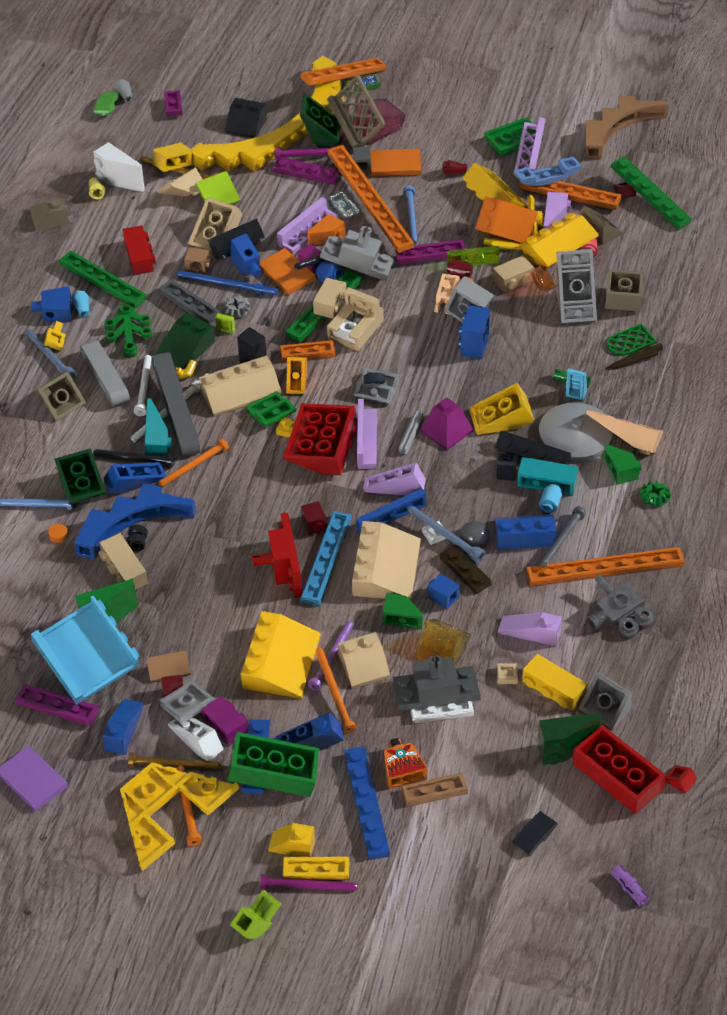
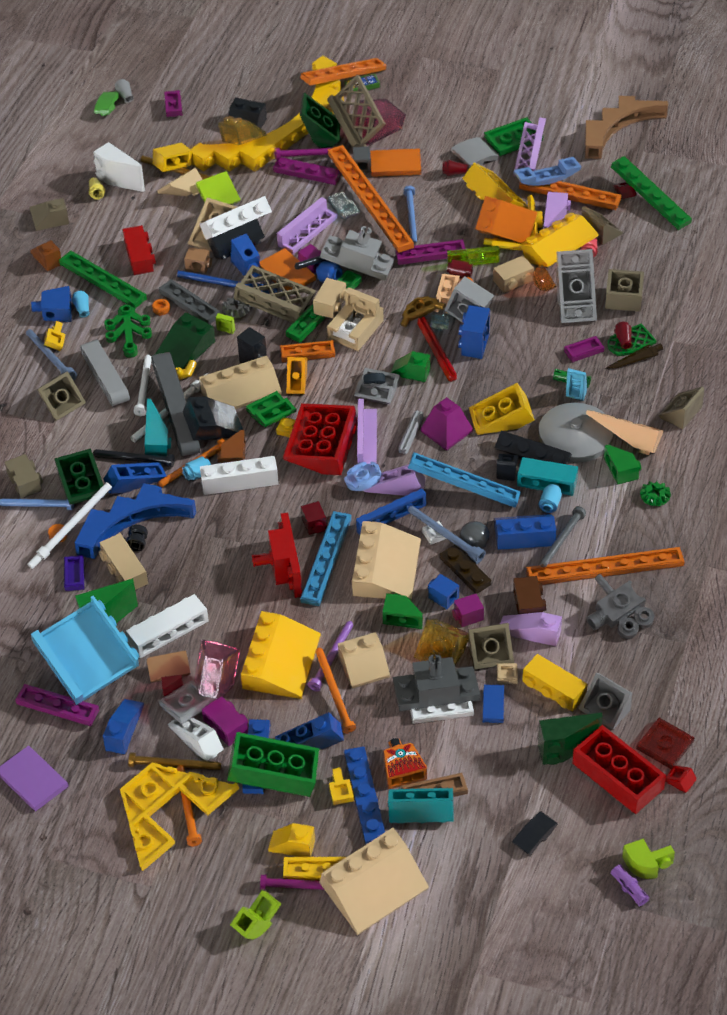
(23, 474): none -> dark tan brick
(44, 551): none -> white bar
(47, 255): none -> dark orange slope
(74, 573): none -> dark purple tile
(161, 307): none -> orange tile
(167, 625): none -> white brick
(192, 469): none -> medium azure brick
(210, 419): none -> black slope
(215, 669): none -> clear pink slope
(233, 448): none -> dark orange slope
(235, 217): none -> white brick
(239, 131): none -> clear yellow slope
(239, 475): none -> white brick
(270, 302): none -> dark tan fence
(324, 228): orange slope -> none
(340, 789): none -> yellow plate
(363, 476): none -> light blue tile
(374, 881): none -> tan slope
(413, 366): none -> green slope
(419, 308): none -> pearl gold piece
(421, 805): none -> teal brick
(437, 349): none -> red axle
(439, 321): none -> clear light blue plate
(464, 479): none -> dark azure tile
(468, 610): none -> magenta brick
(474, 151): none -> light grey slope
(490, 645): none -> dark tan slope
(493, 704): none -> blue tile
(528, 595): none -> reddish brown brick
(584, 349): none -> magenta tile
(623, 332): none -> dark red cone
(644, 862): none -> lime brick
(665, 743): none -> clear red tile
(683, 407): none -> dark tan slope

